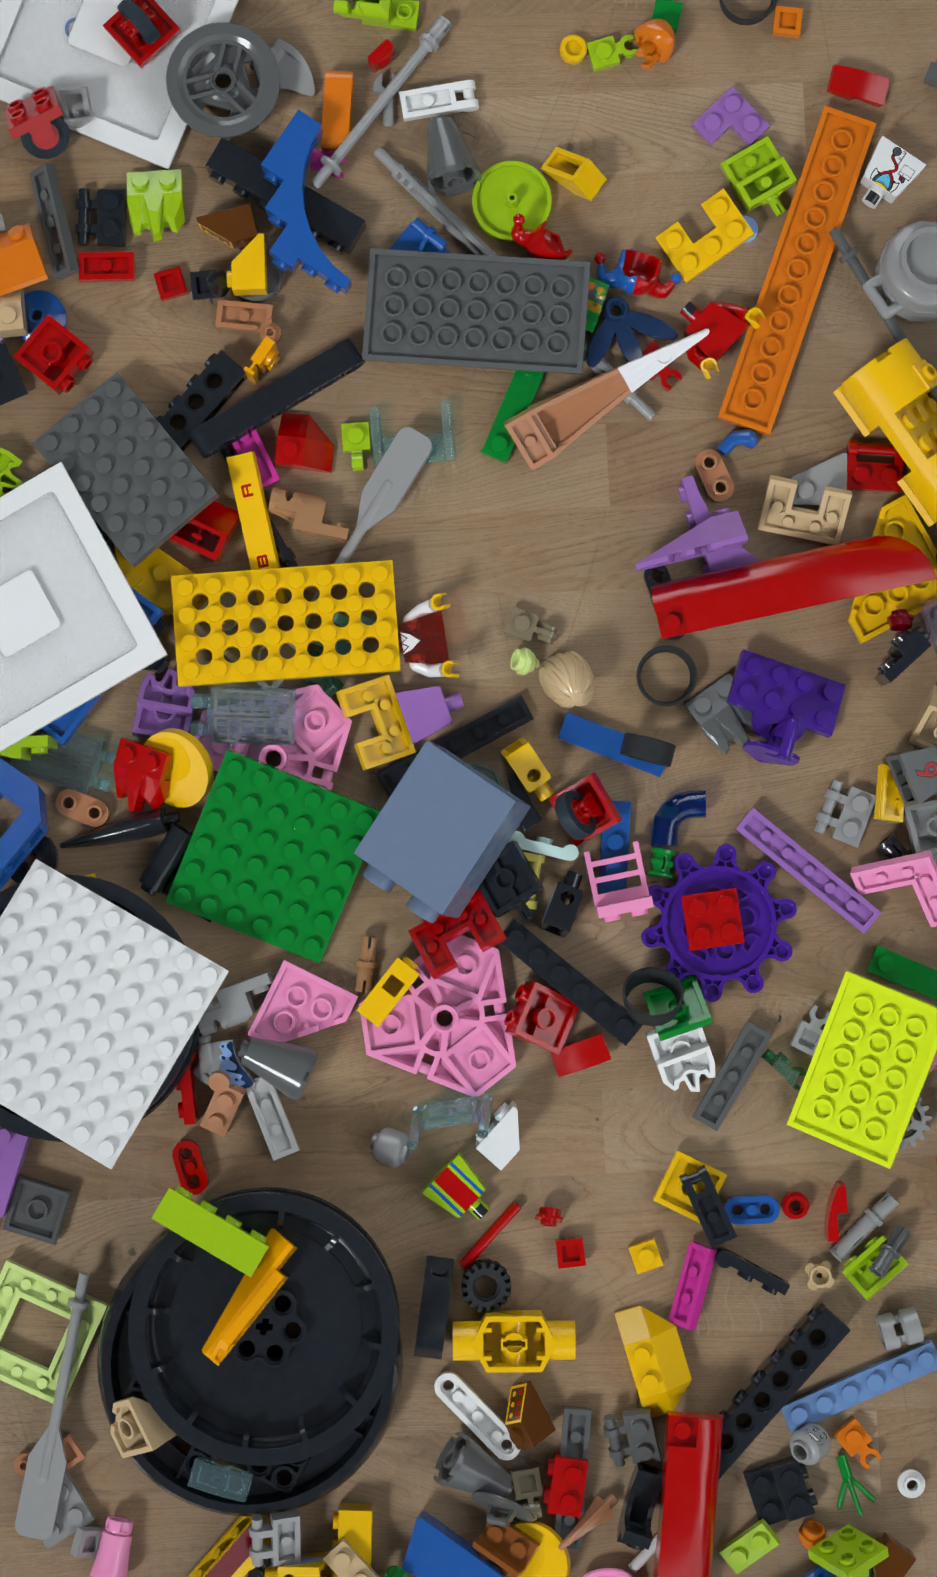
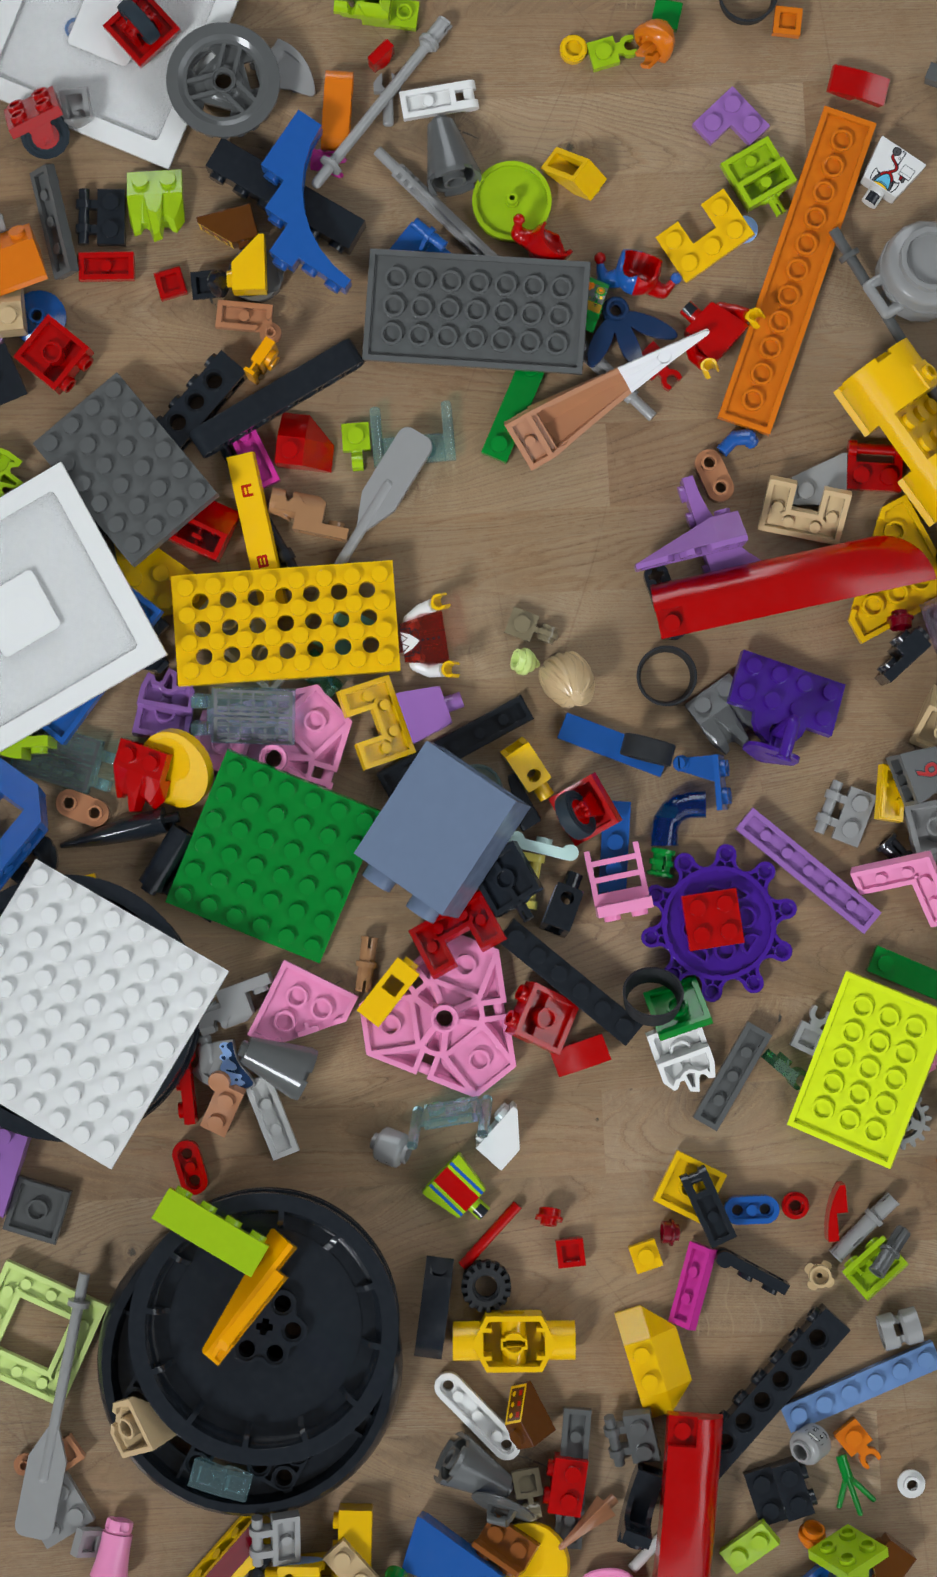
(669, 1232): none -> dark red plate
(710, 768): none -> blue plate

